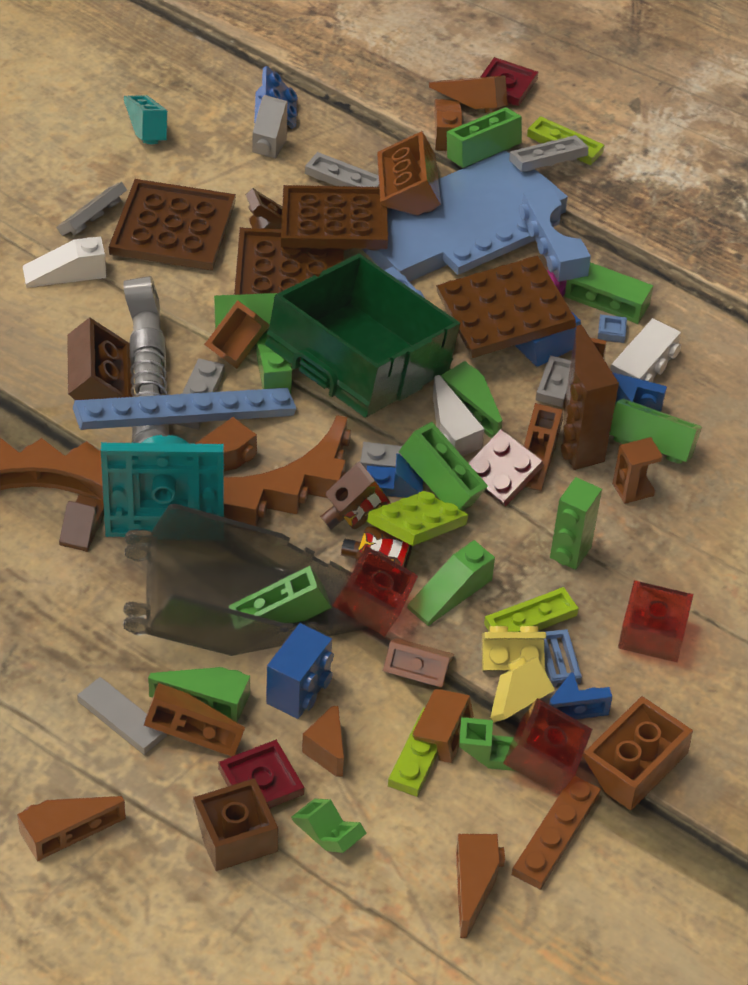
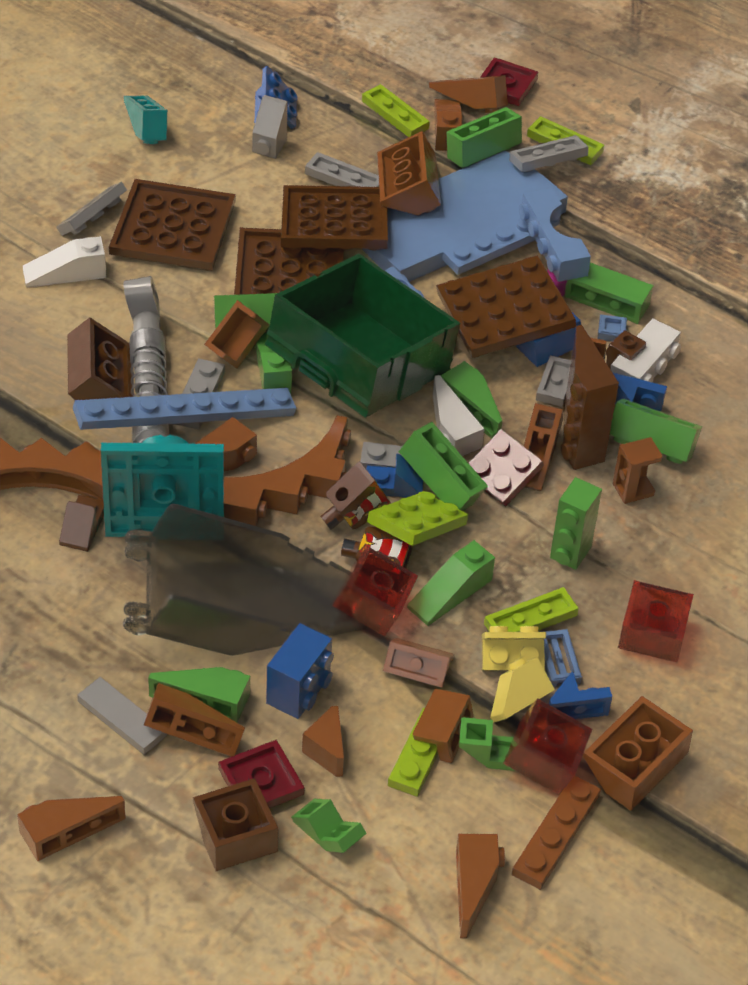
(265, 211): reddish brown slope -> none
(289, 599): bright green slope -> none
(395, 110): none -> lime plate
(624, 345): none -> reddish brown bracket

